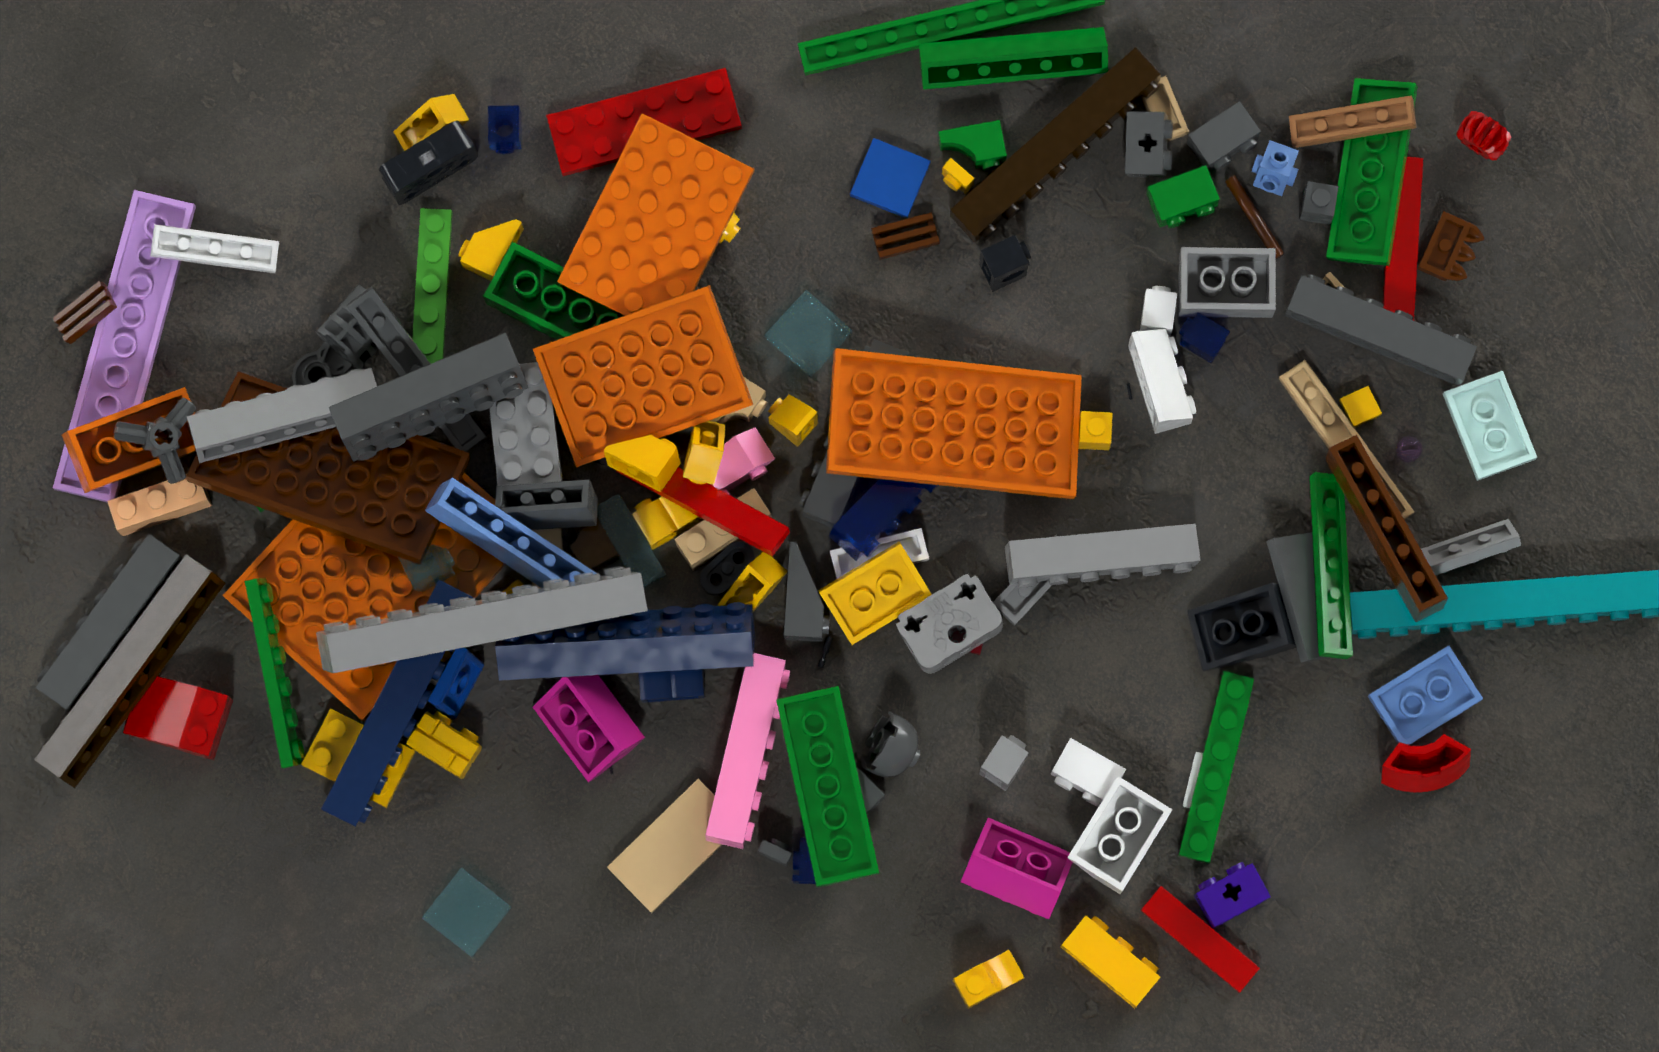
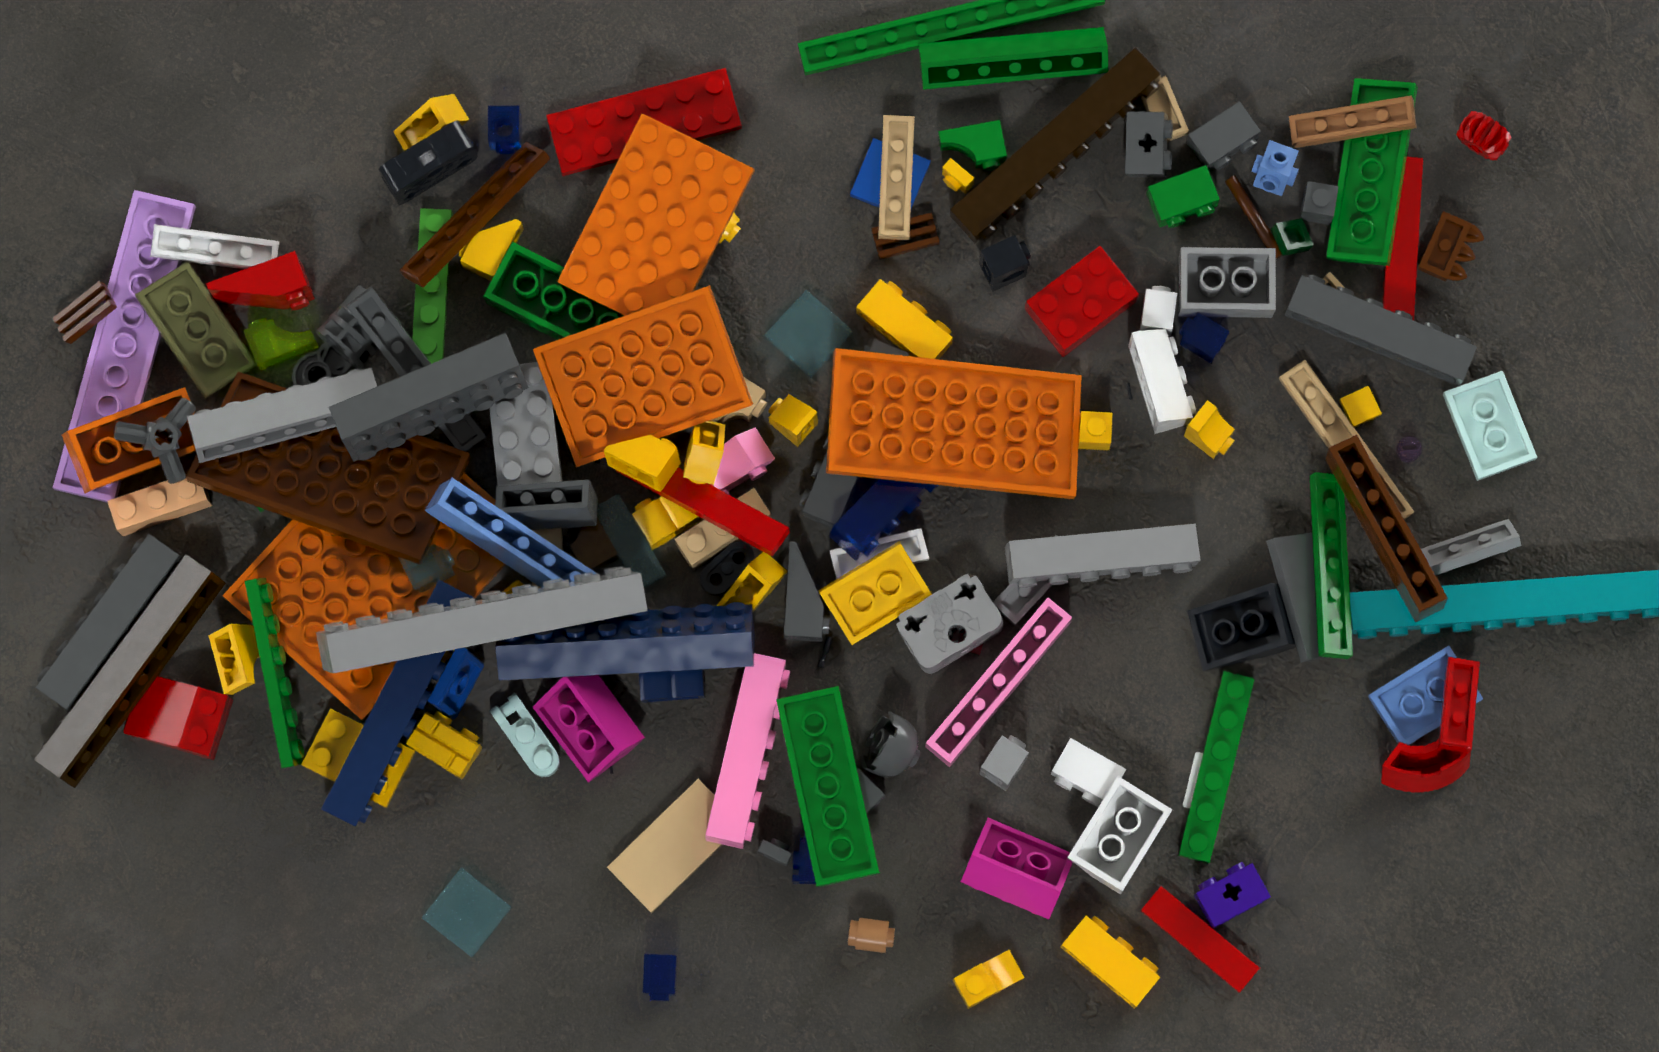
(196, 330): none -> olive tile
(235, 656): none -> yellow arch
(271, 284): none -> red slope
(274, 345): none -> clear neon green arch
(474, 214): none -> reddish brown tile
(527, 737): none -> light aqua plate
(660, 976): none -> clear blue brick
(871, 935): none -> medium nougat brick
(896, 177): none -> tan tile
(904, 322): none -> yellow brick
(998, 682): none -> bright pink brick
(1081, 301): none -> red brick
(1210, 431): none -> yellow arch
(1292, 237): none -> dark green plate
(1459, 705): none -> red tile

